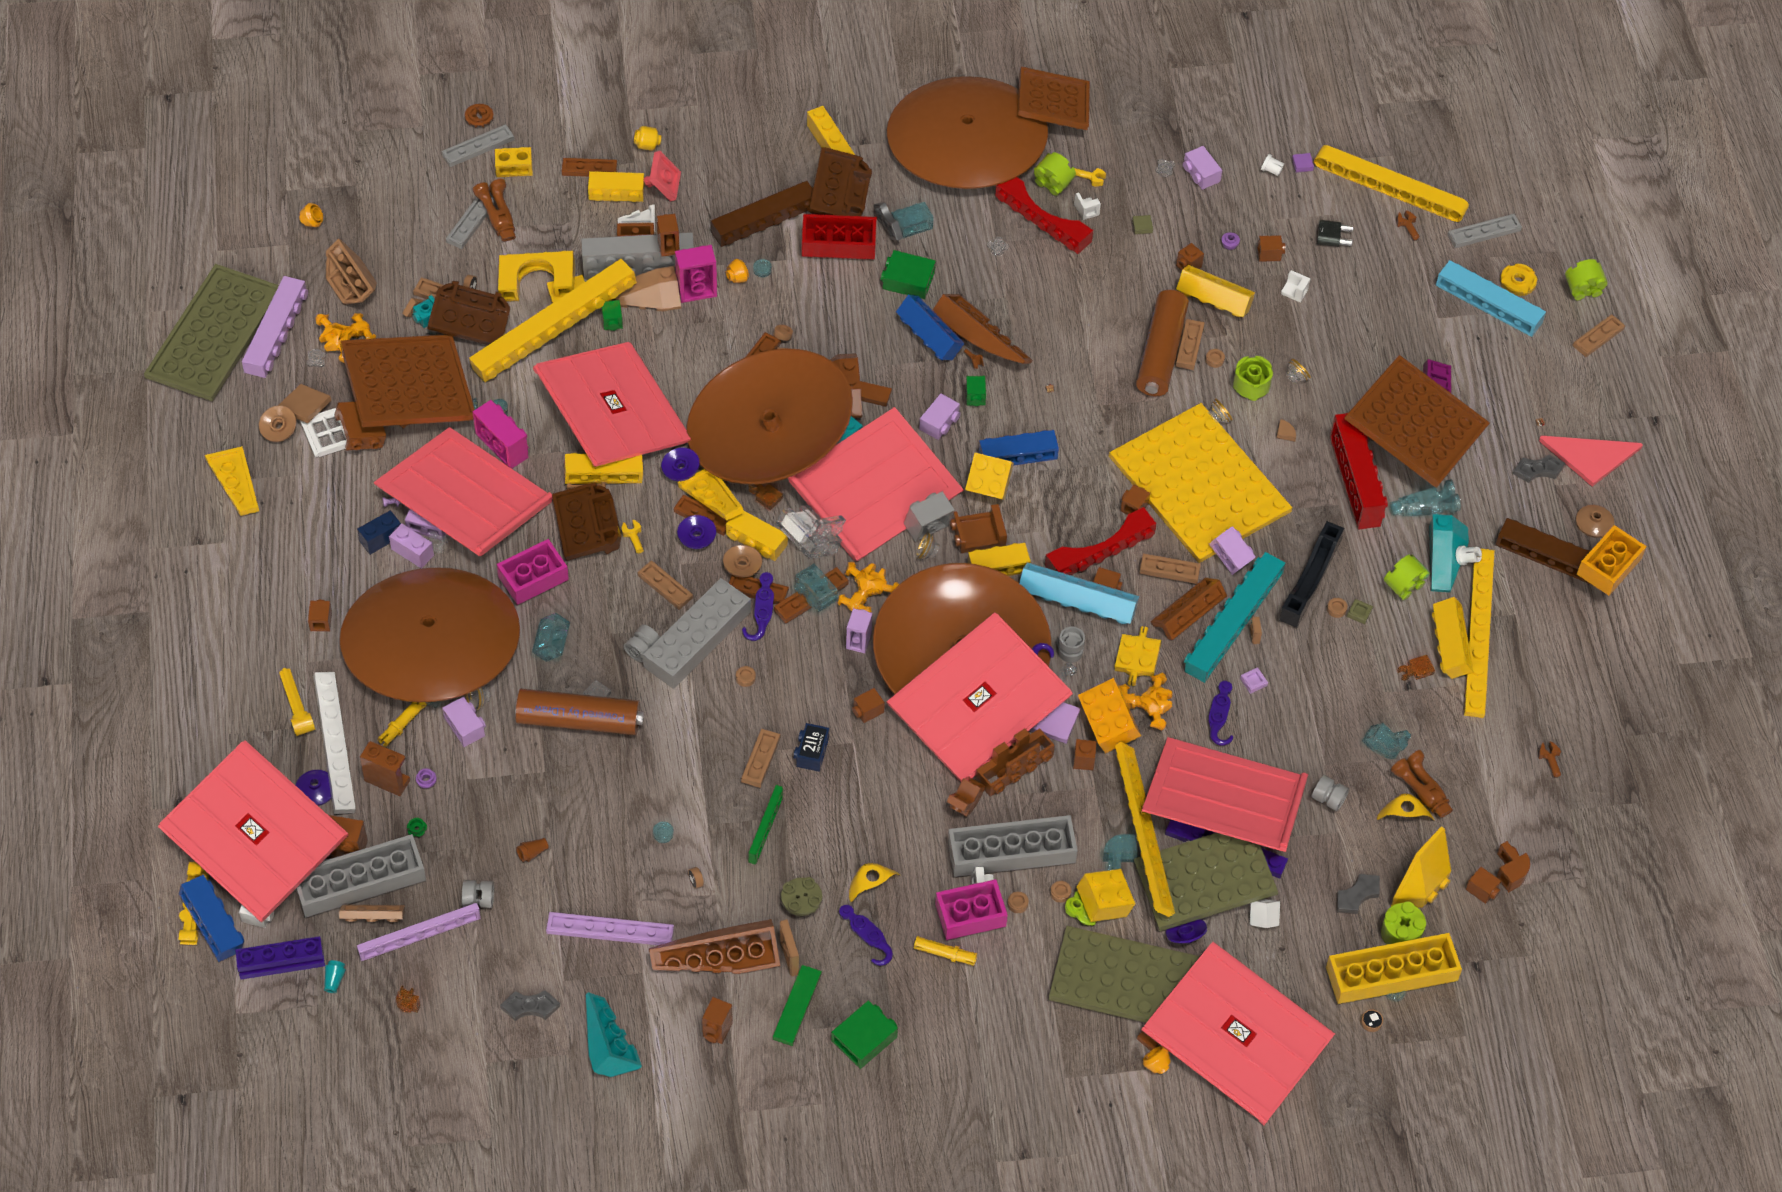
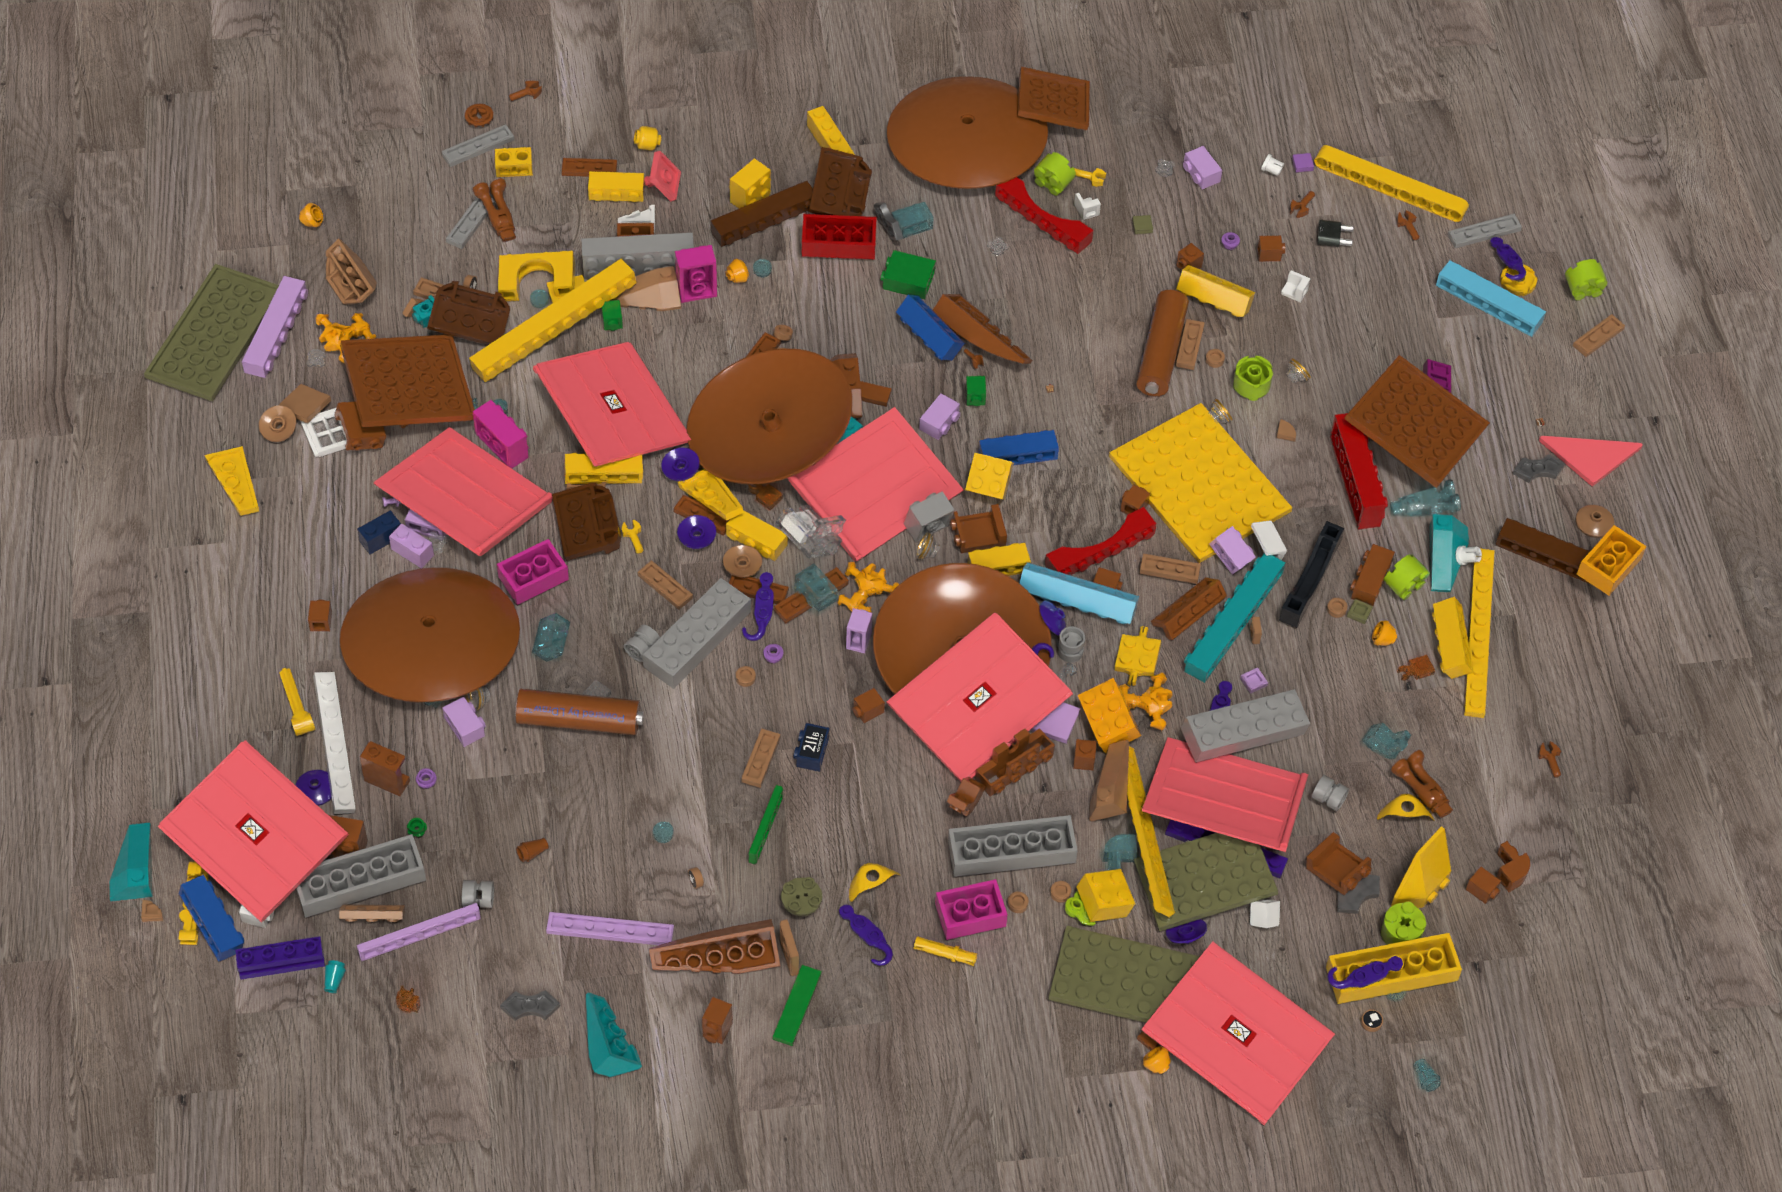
(133, 866): none -> teal wedge
(150, 912): none -> medium nougat tile
(396, 727): yellow pin -> none
(527, 91): none -> dark orange bar
(539, 298): none -> clear light blue tile
(668, 234): dark orange brick -> none
(750, 184): none -> yellow brick
(773, 657): none -> medium lavender plate
(864, 1034): green brick -> none
(978, 876): white tile -> none
(1053, 617): none -> dark purple dish
(1111, 787): none -> medium nougat wedge
(1245, 725): none -> light grey brick
(1269, 539): none -> white panel
(1302, 205): none -> dark orange bar
(1337, 864): none -> dark orange panel
(1367, 974): none -> dark purple piece
(1372, 574): none -> dark orange brick
(1384, 634): none -> light orange cone
(1427, 1076): none -> clear light blue cone
(1509, 257): none -> dark purple piece

